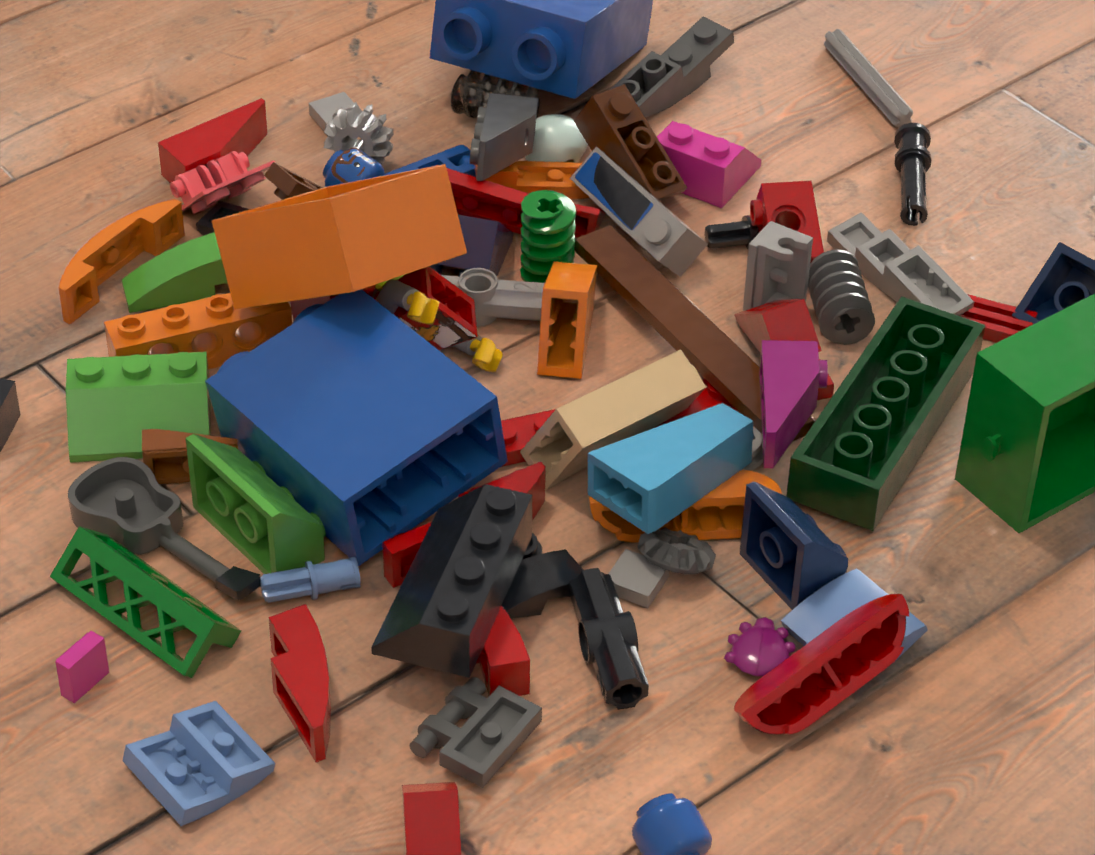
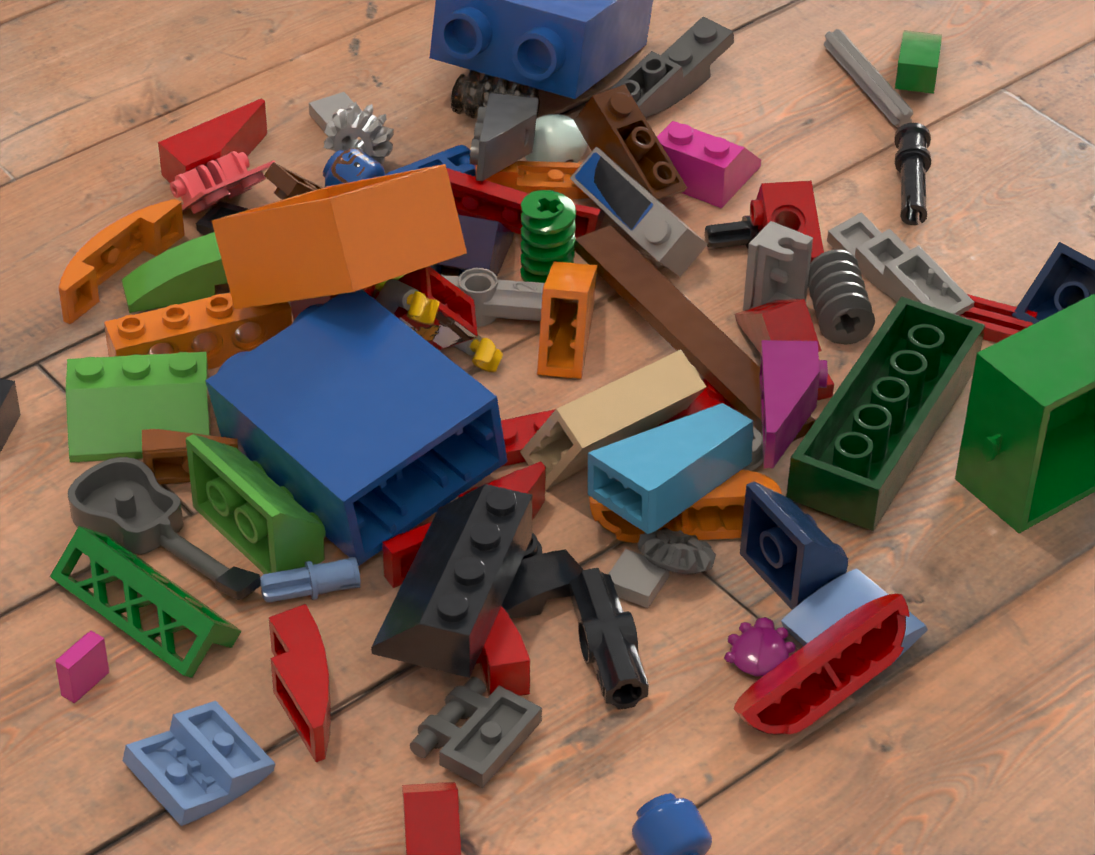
(918, 61): none -> green slope

